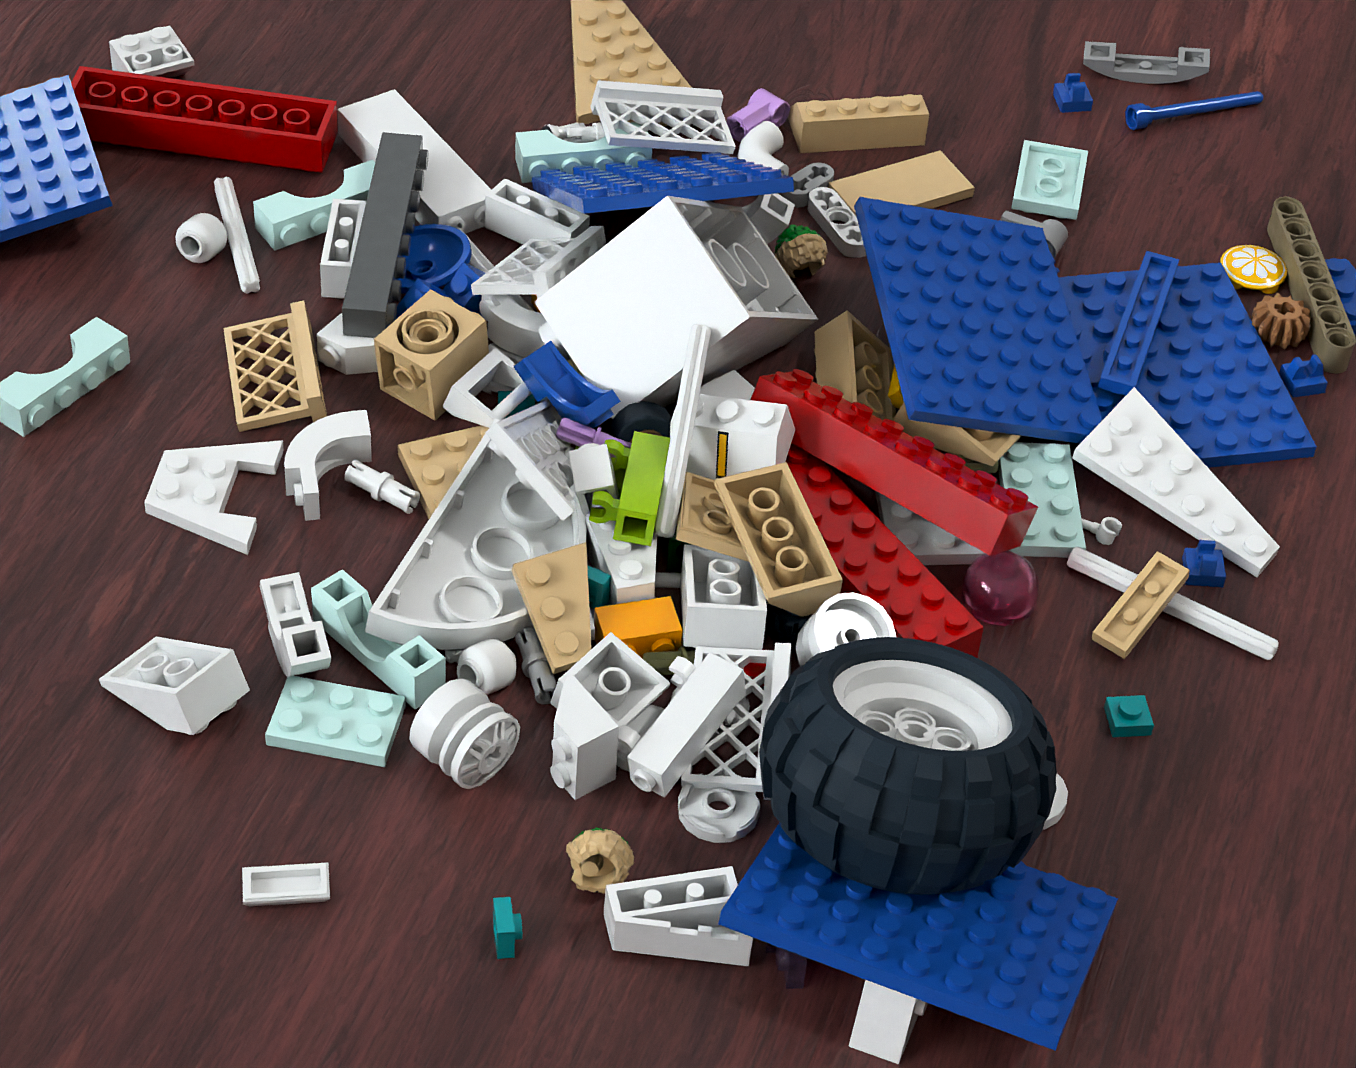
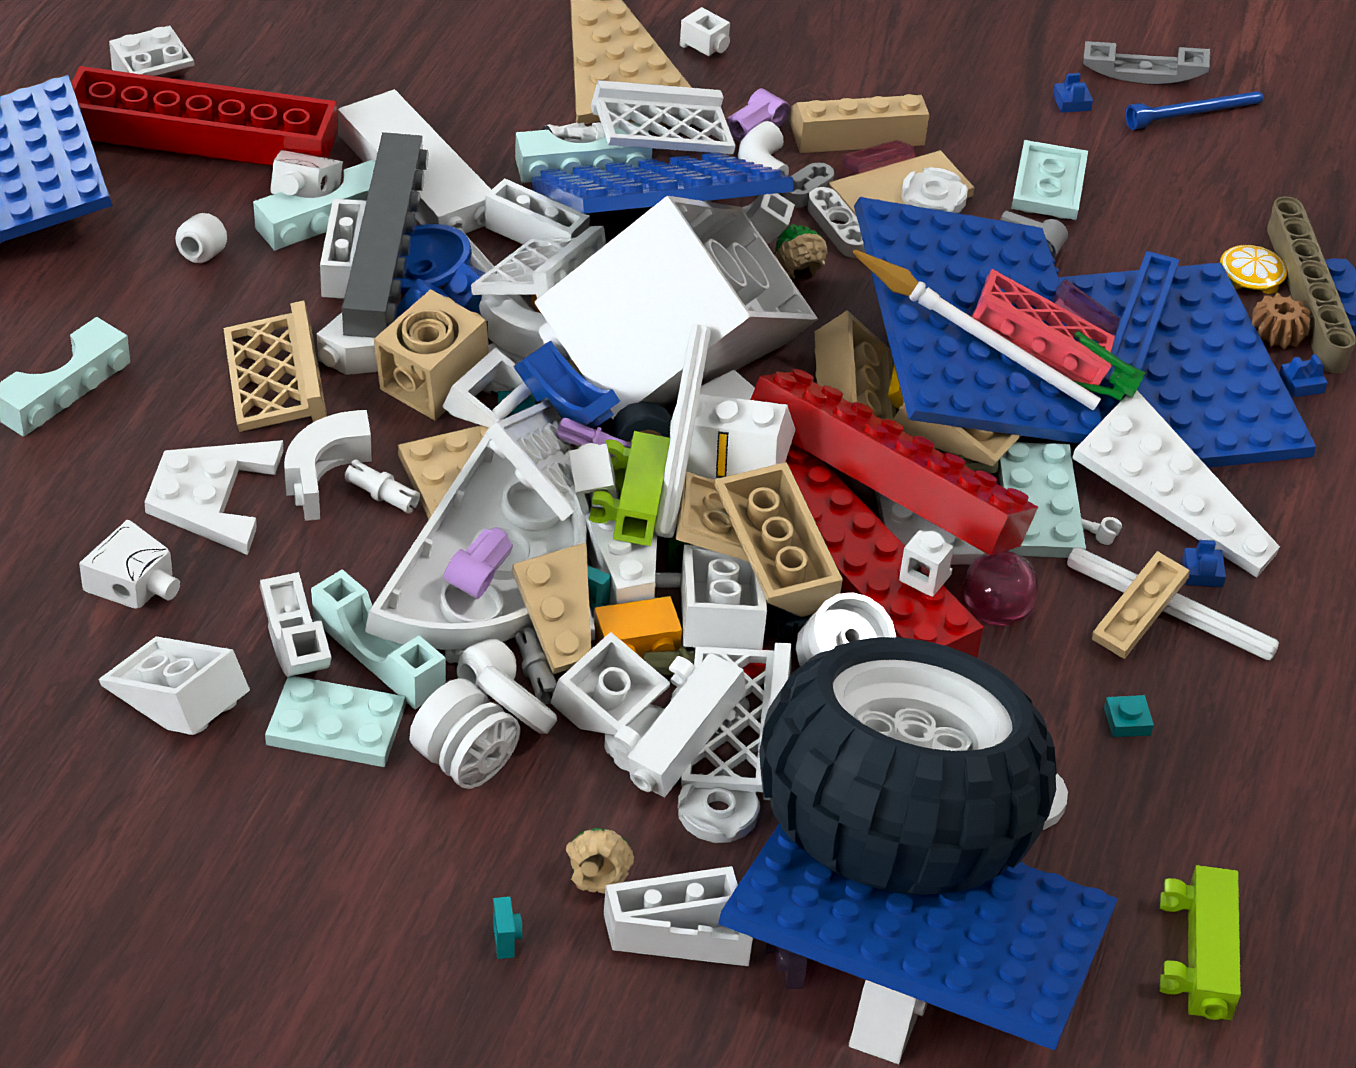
(129, 568): none -> white torso
(237, 235): white axle -> none
(286, 884): white tile -> none
(303, 173): none -> white torso
(476, 566): none -> lavender piece
(516, 699): none -> white wheel
(582, 741): white slope -> none
(705, 32): none -> white brick
(878, 156): none -> clear pink tile
(903, 282): none -> white piece
(930, 552): none -> white brick
(935, 190): none -> white tile
(1047, 343): none -> coral fence
(1082, 305): none -> clear pink tile
(1124, 377): none -> green plant
(1212, 942): none -> lime brick

